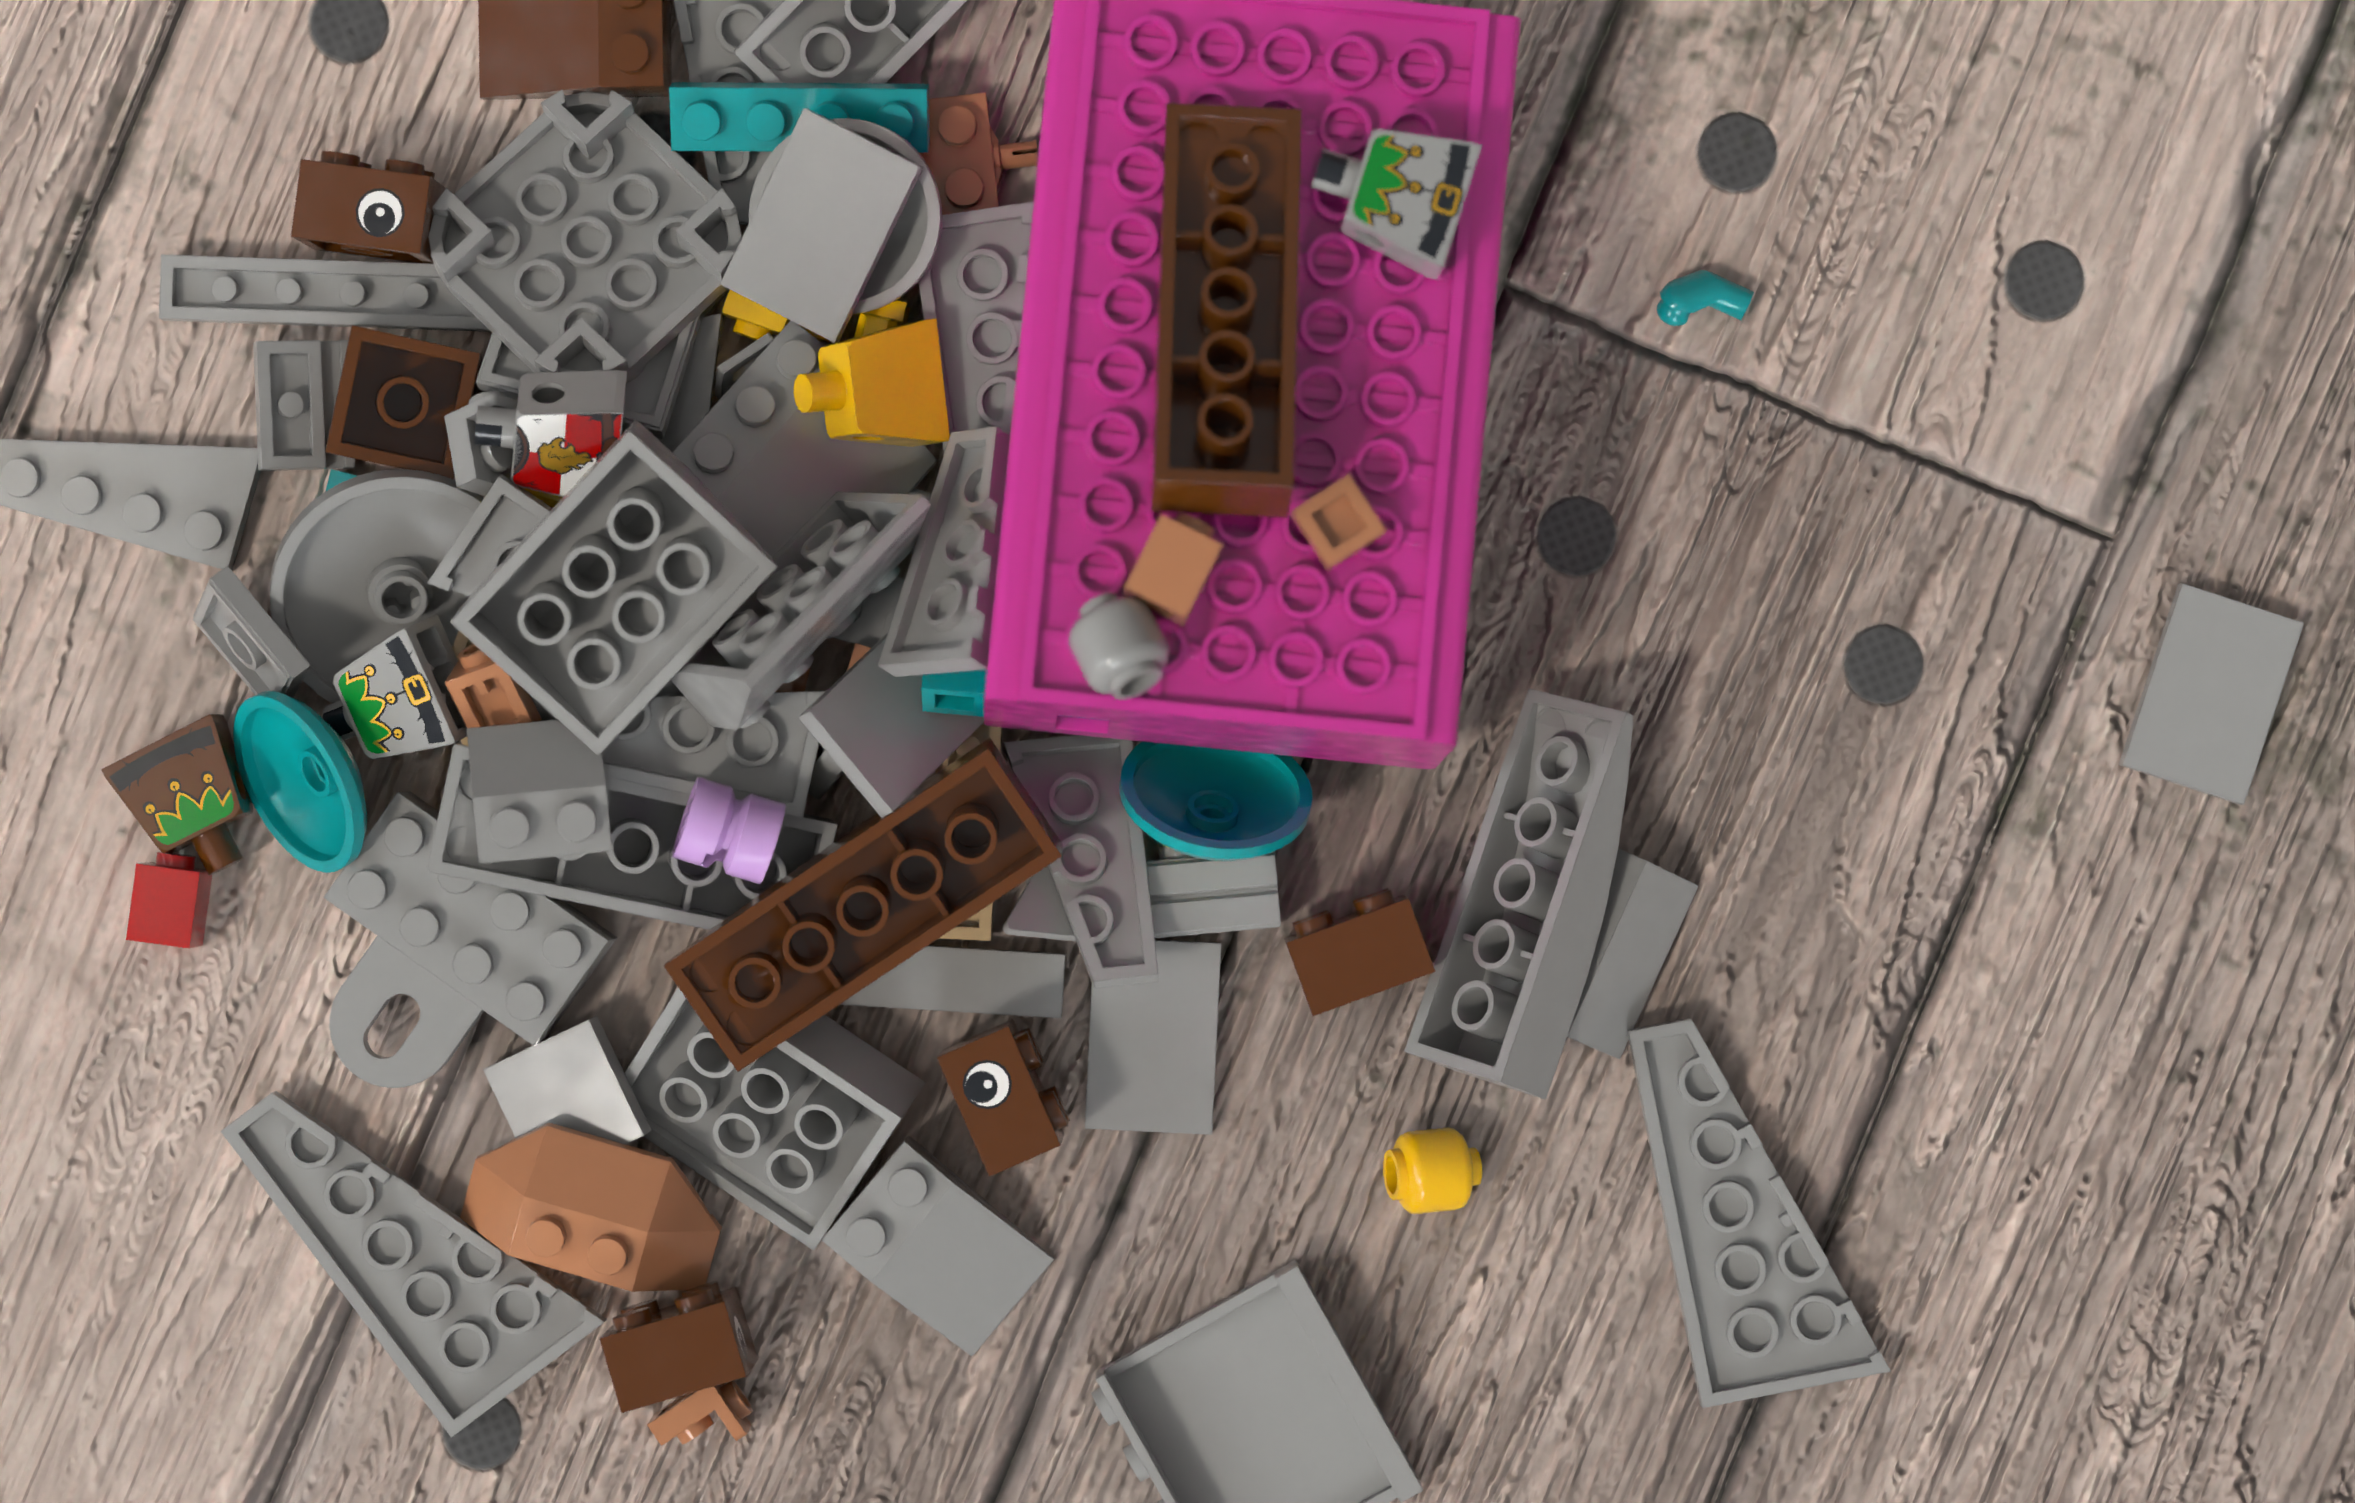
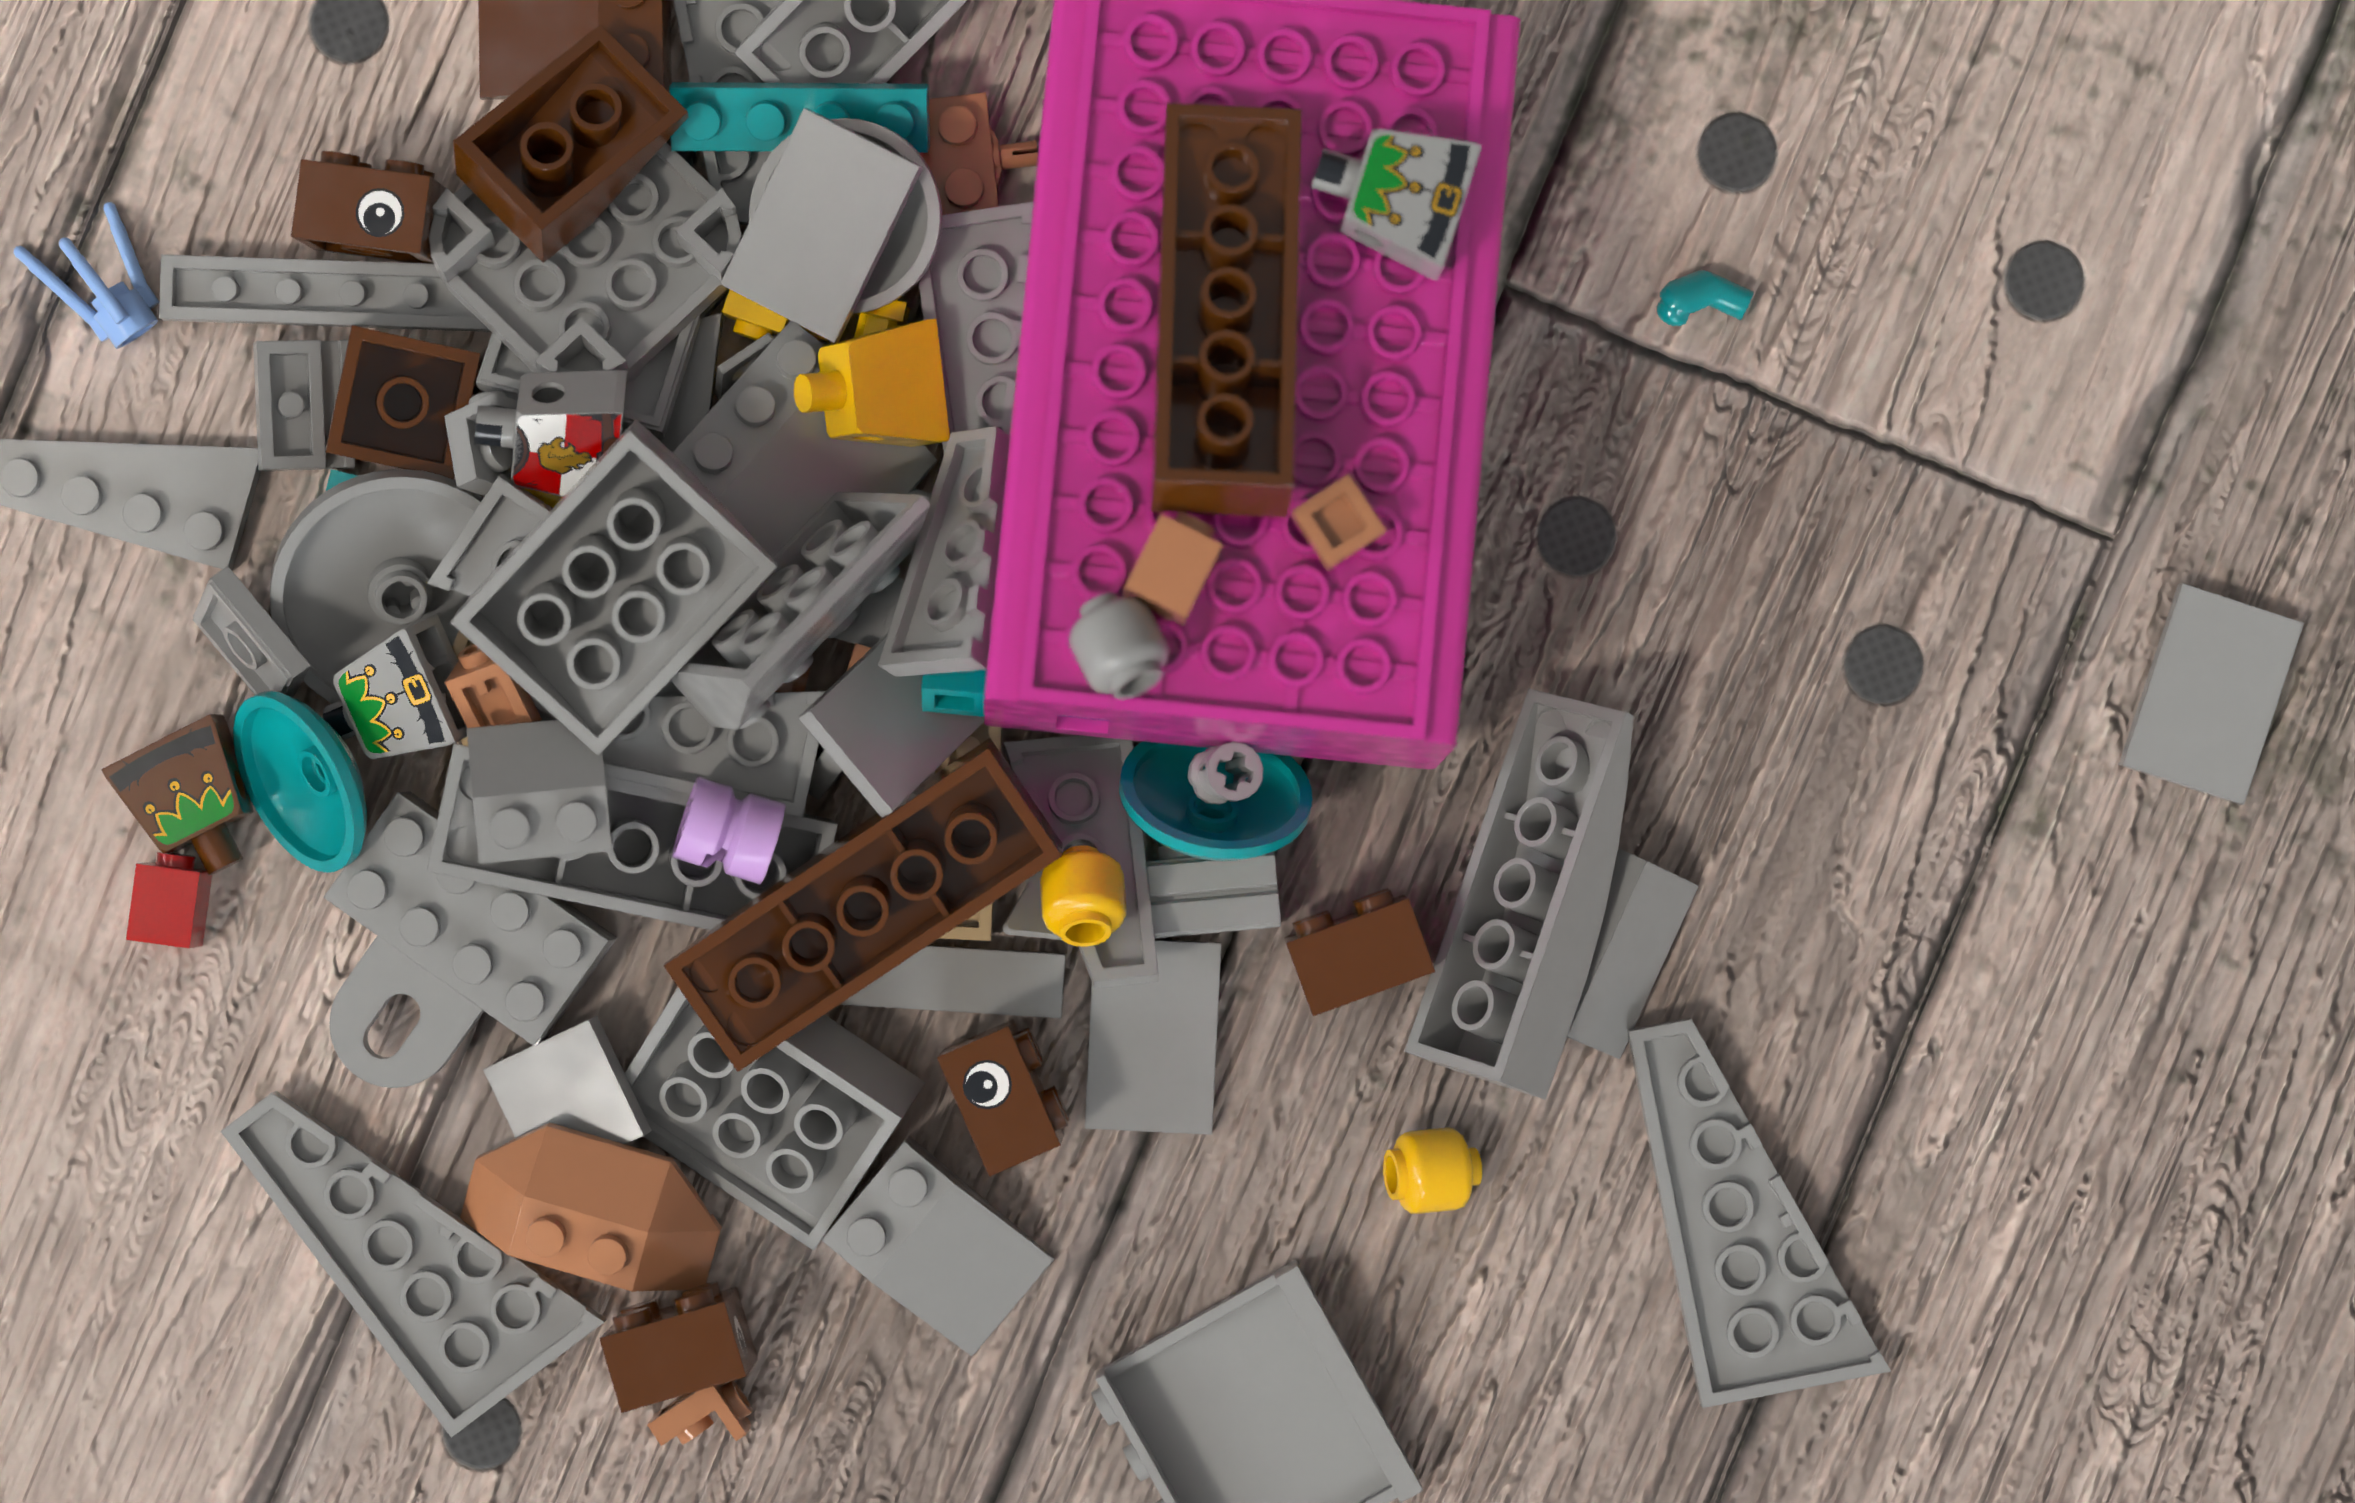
(120, 312): none -> light blue plant
(567, 142): none -> reddish brown slope
(1083, 896): none -> yellow head
(1240, 761): none -> light grey bush

